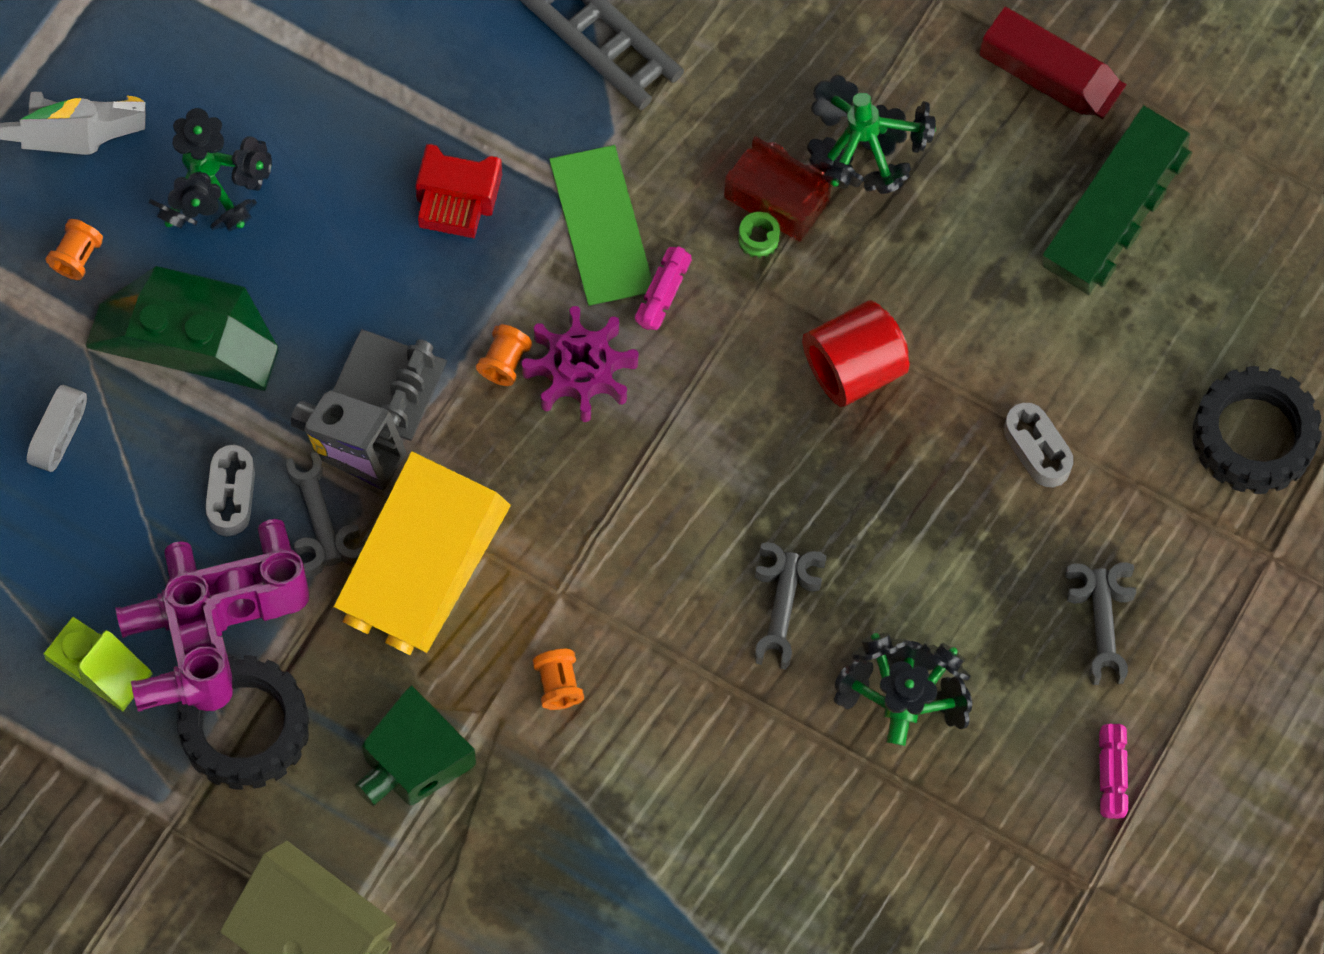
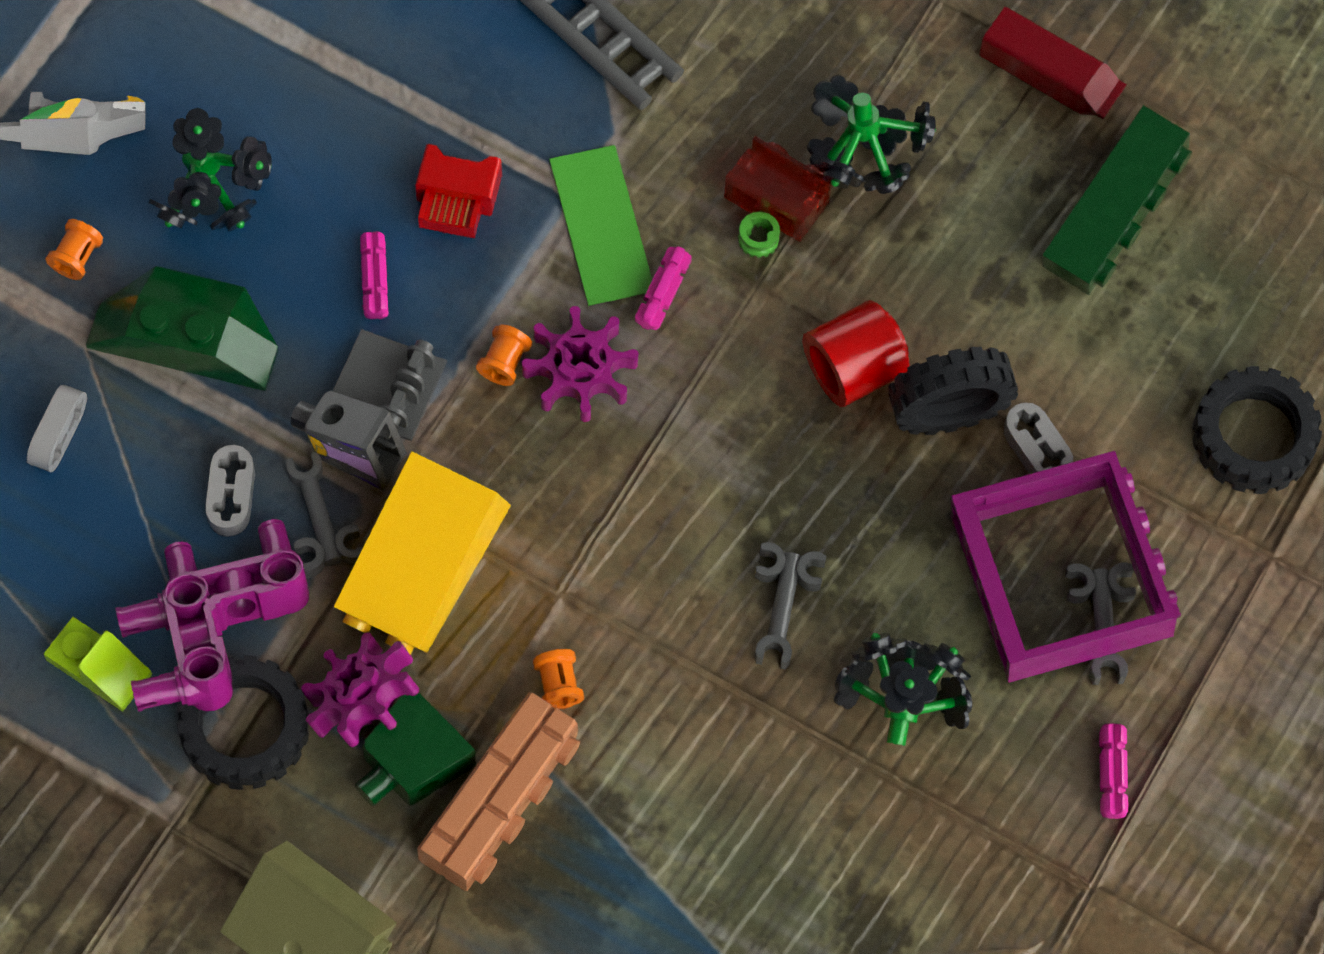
(359, 689): none -> magenta gear
(374, 275): none -> dark pink axle
(498, 792): none -> nougat brick
(952, 391): none -> black tyre
(1043, 487): none -> magenta window

